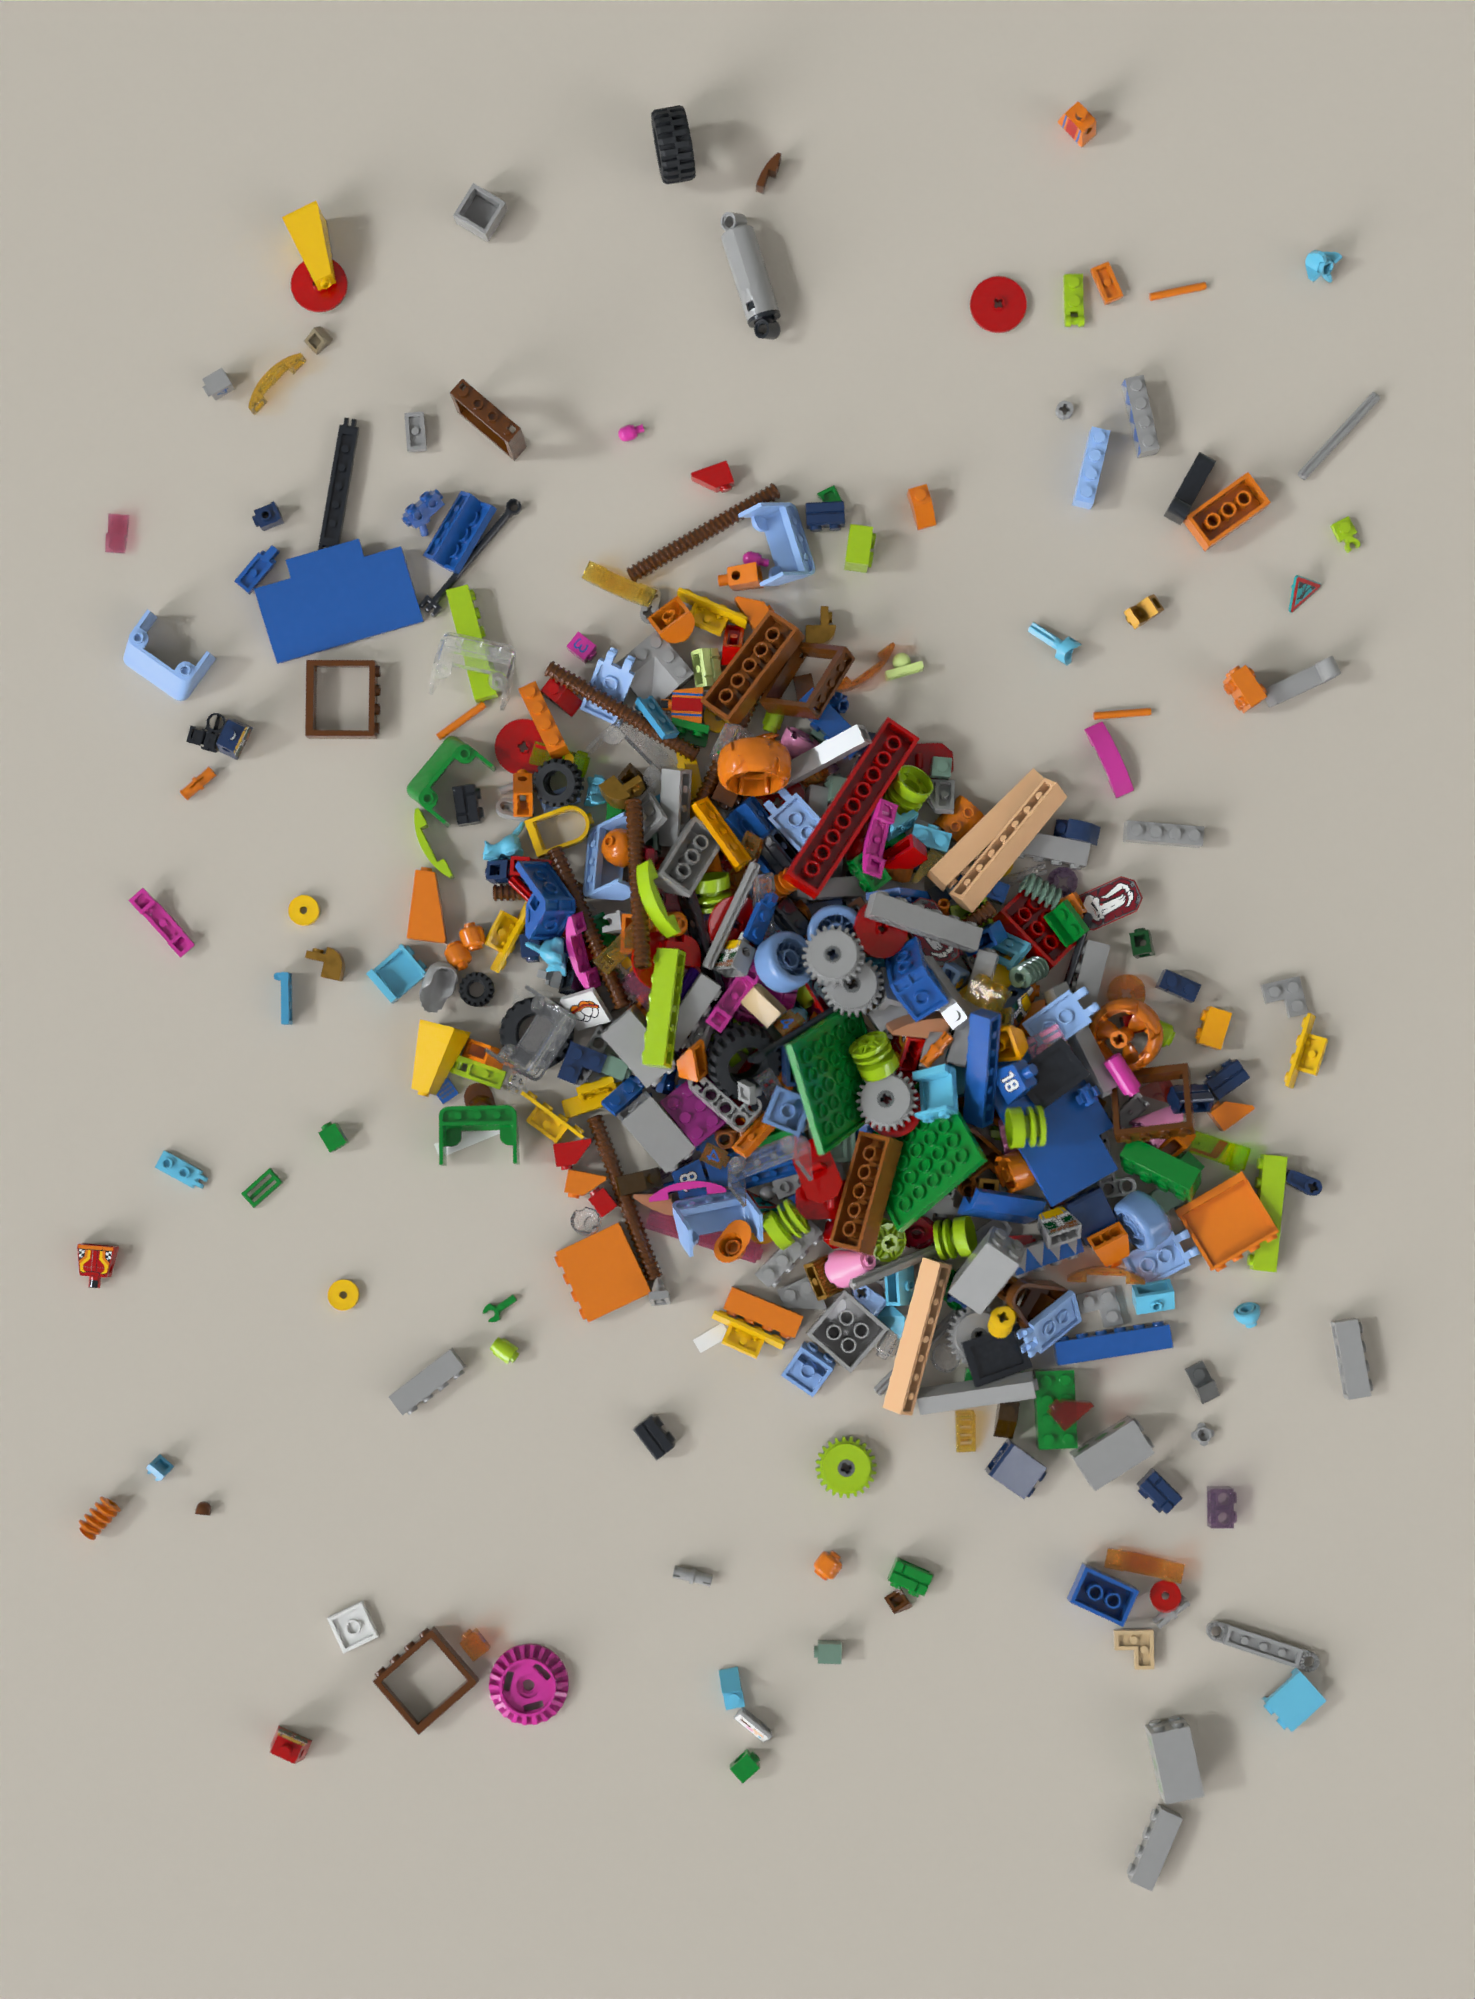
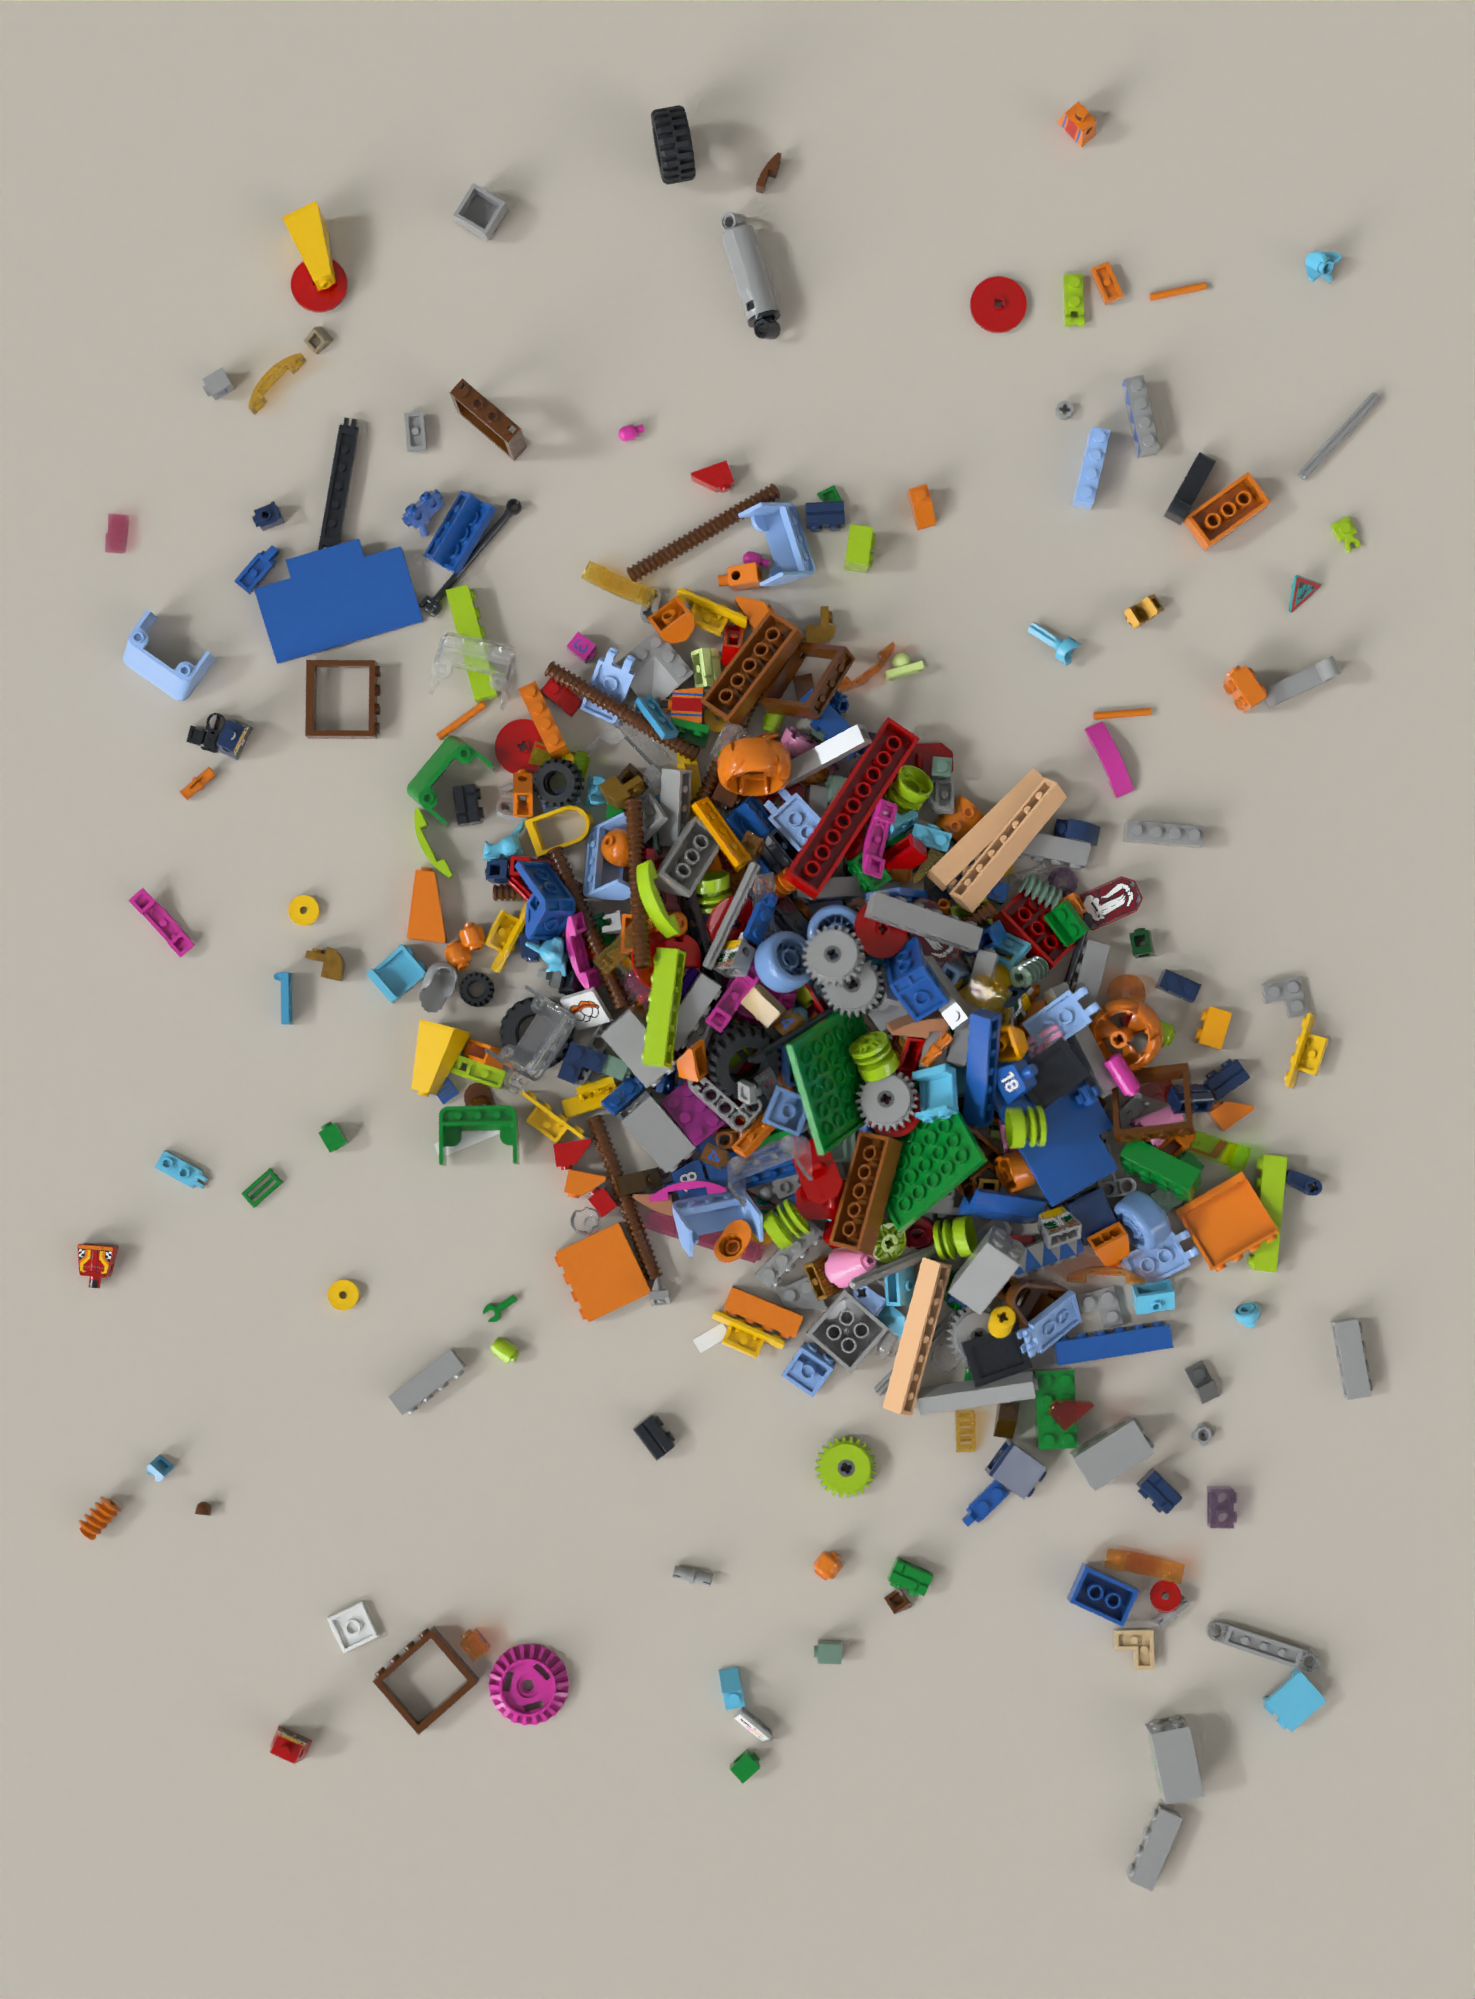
(985, 1502): none -> blue hinge

